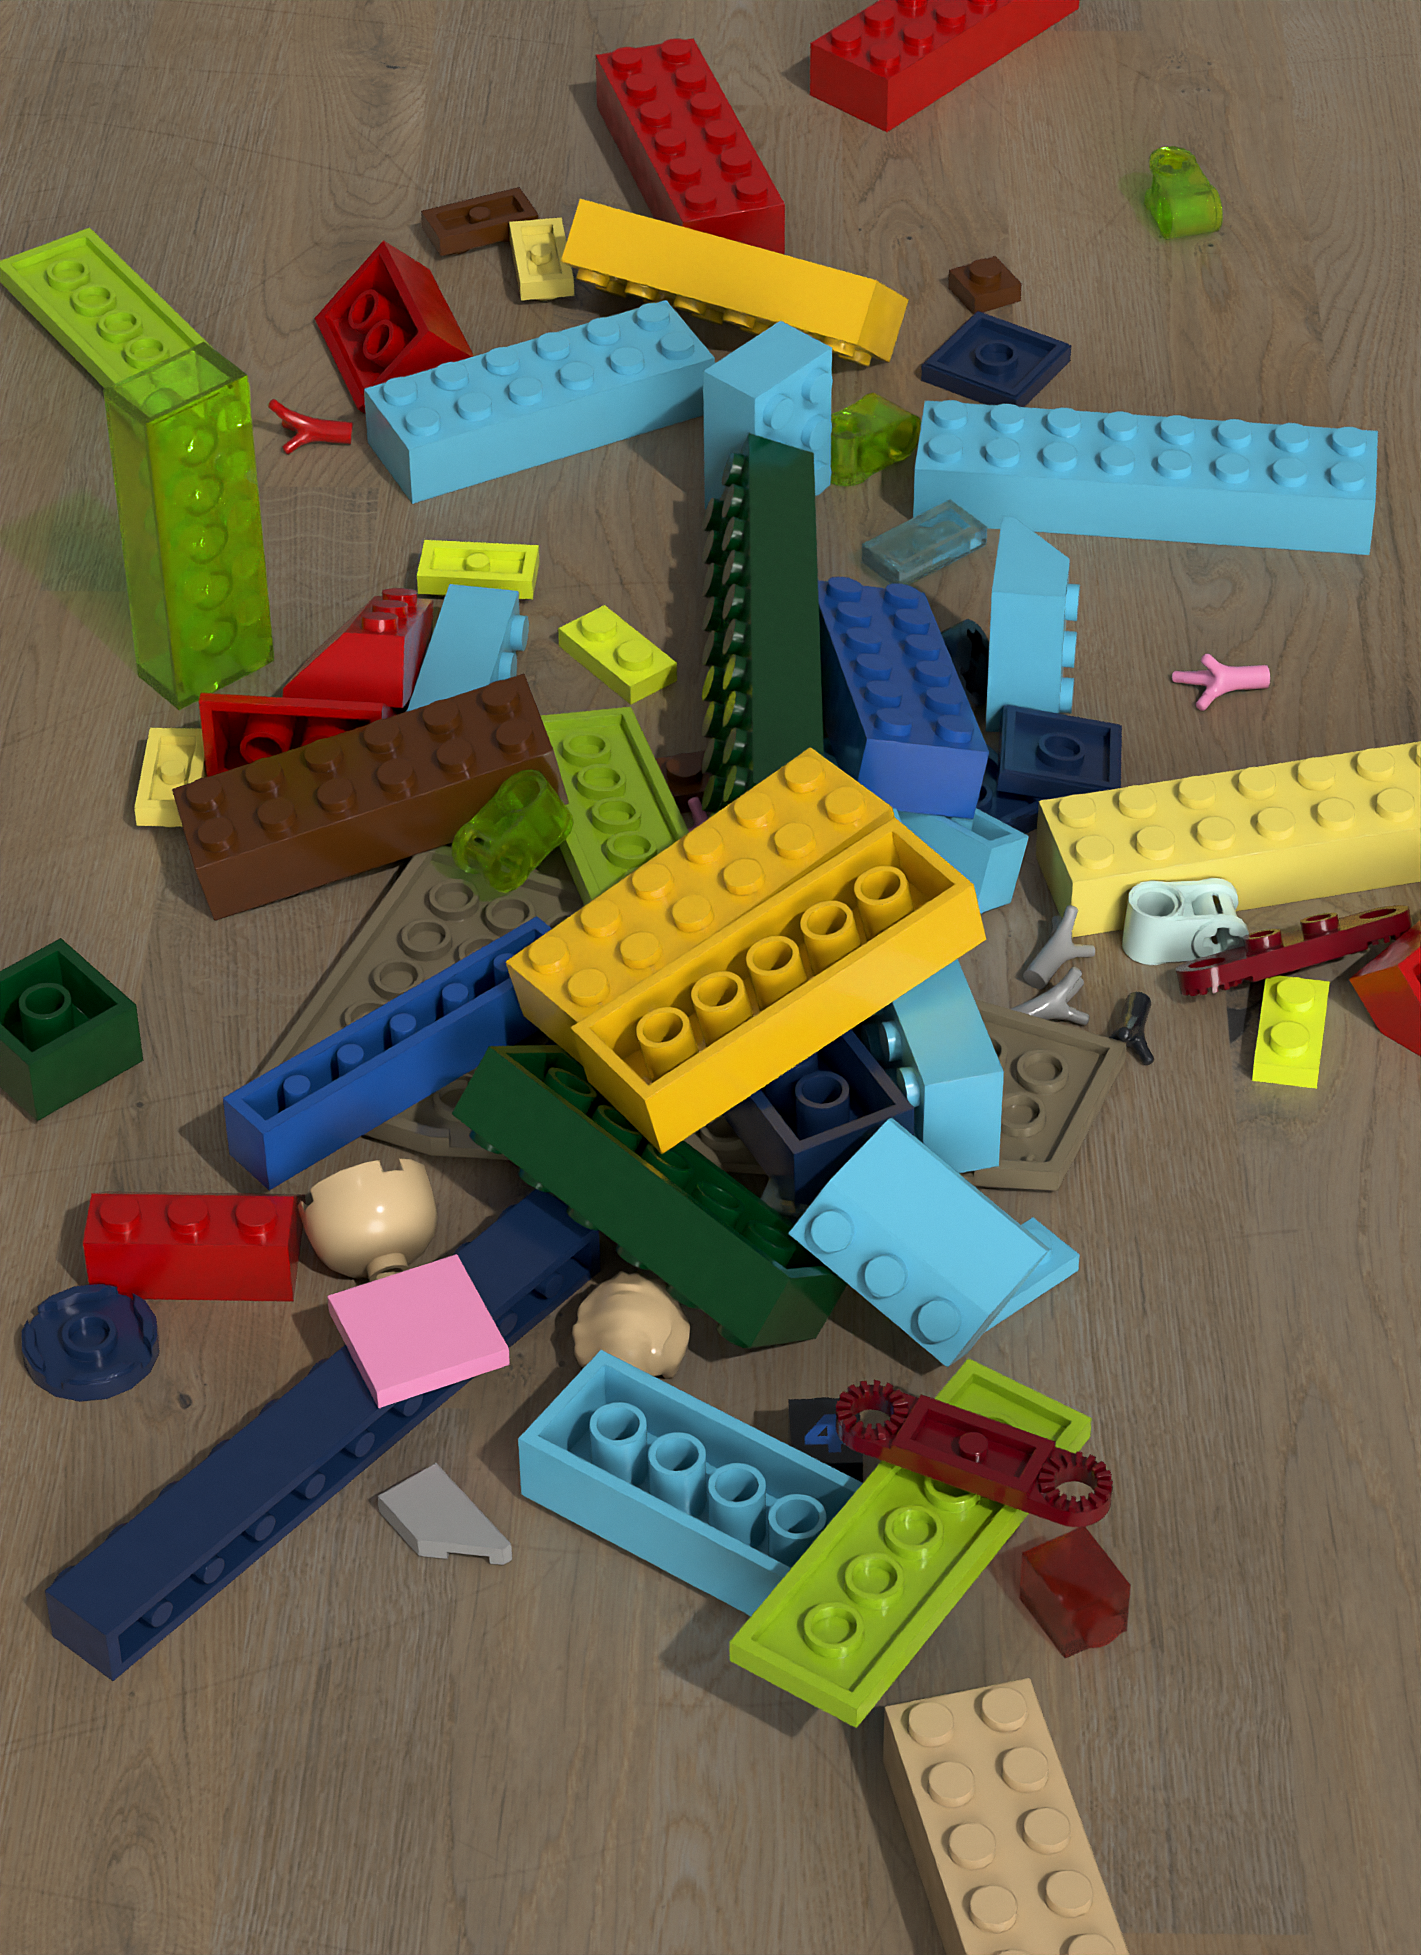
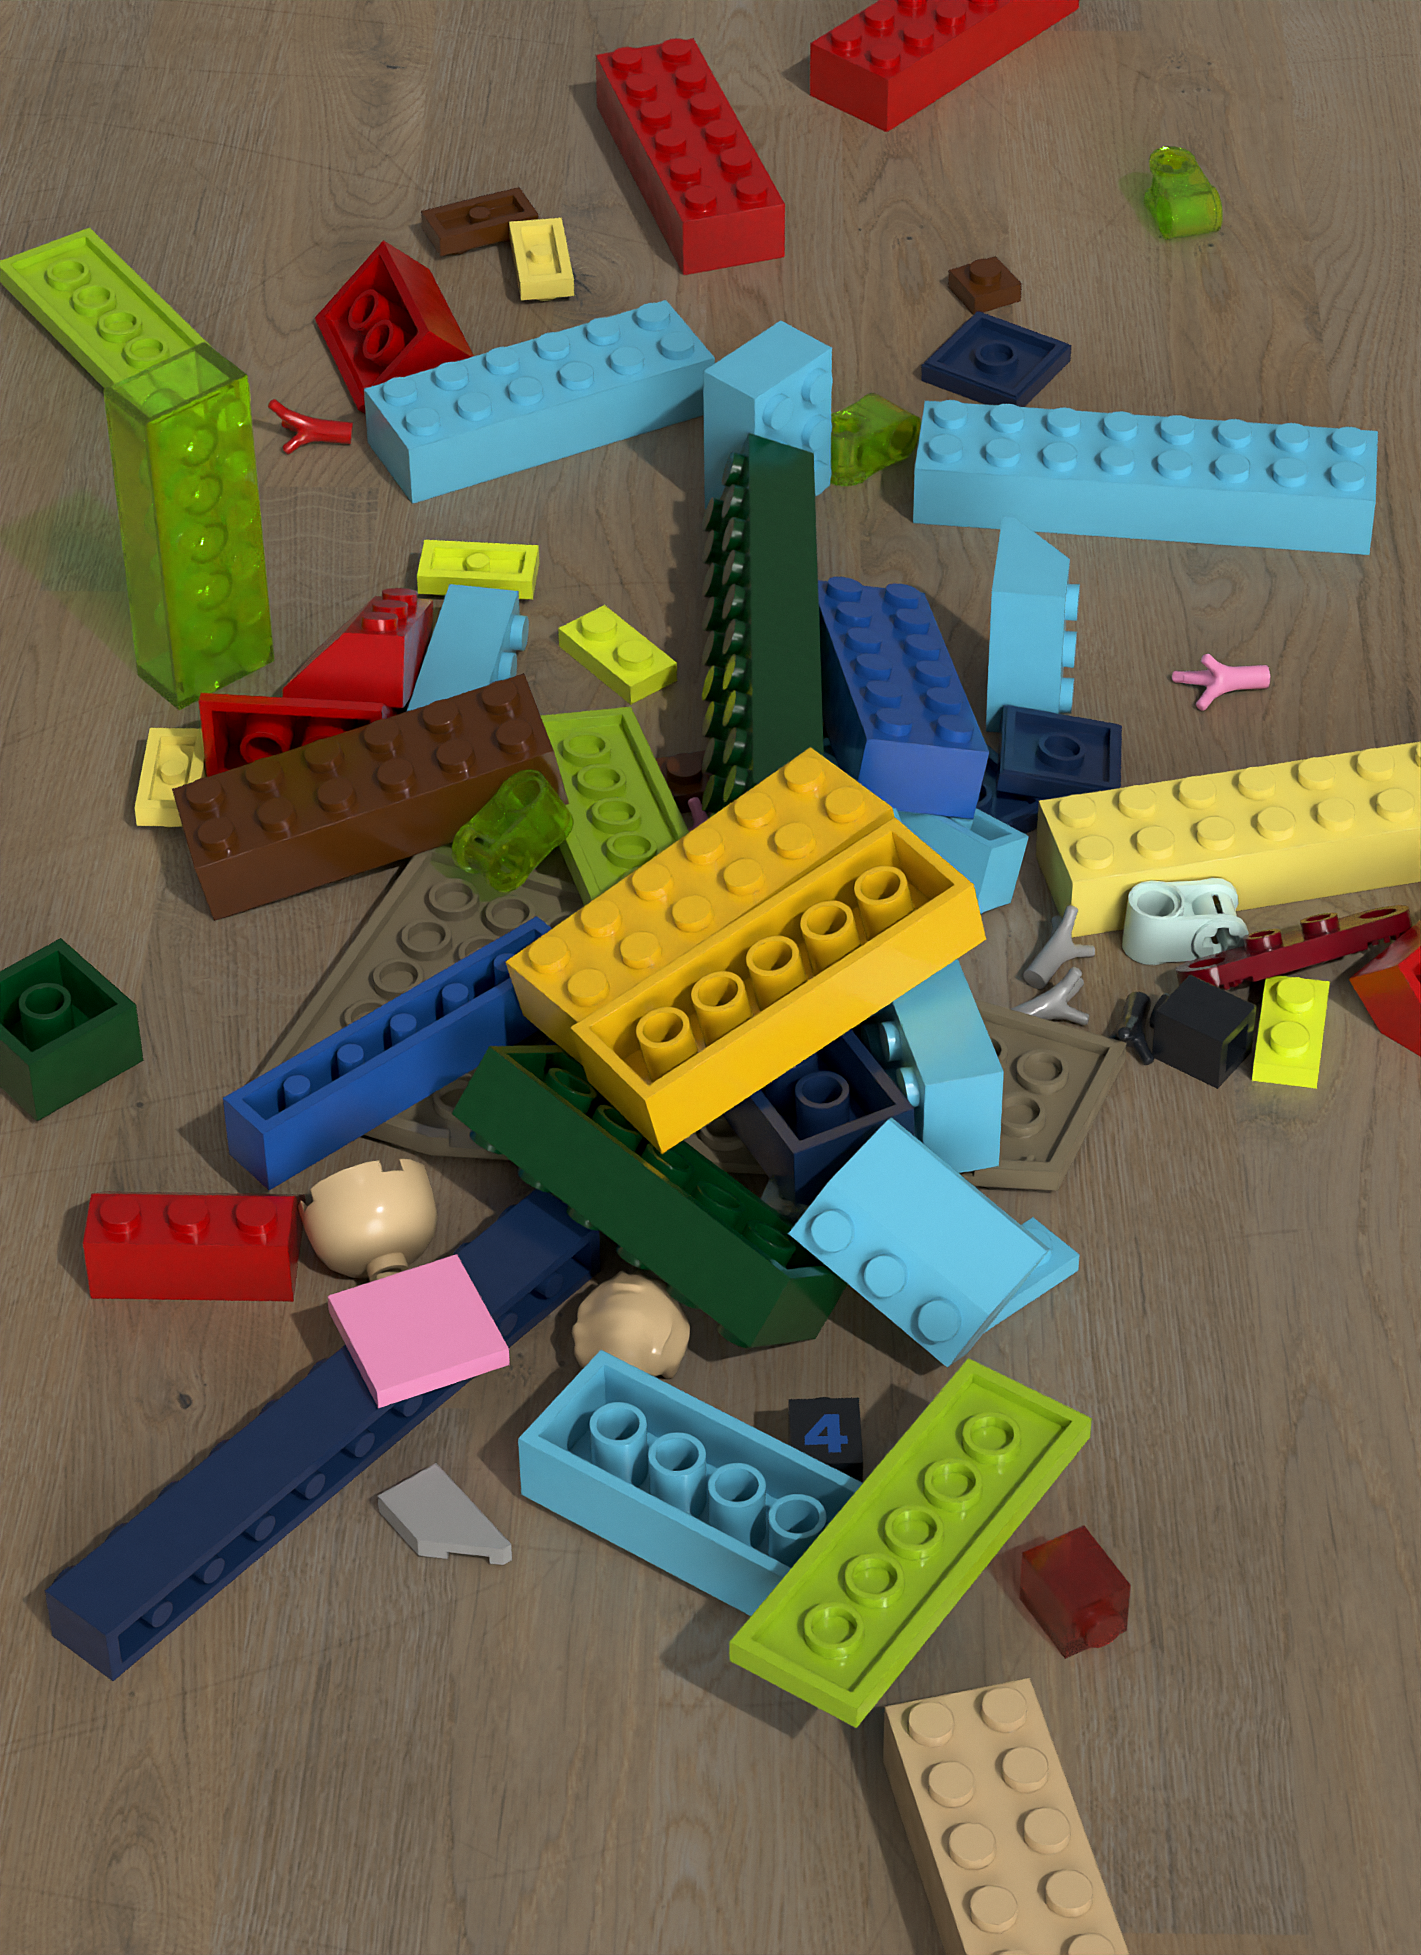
(92, 1361): dark blue tile -> none
(732, 282): yellow brick -> none
(924, 544): clear light blue plate -> none
(970, 656): black beam -> none
(974, 1454): dark red plate -> none
(1202, 1030): none -> black brick

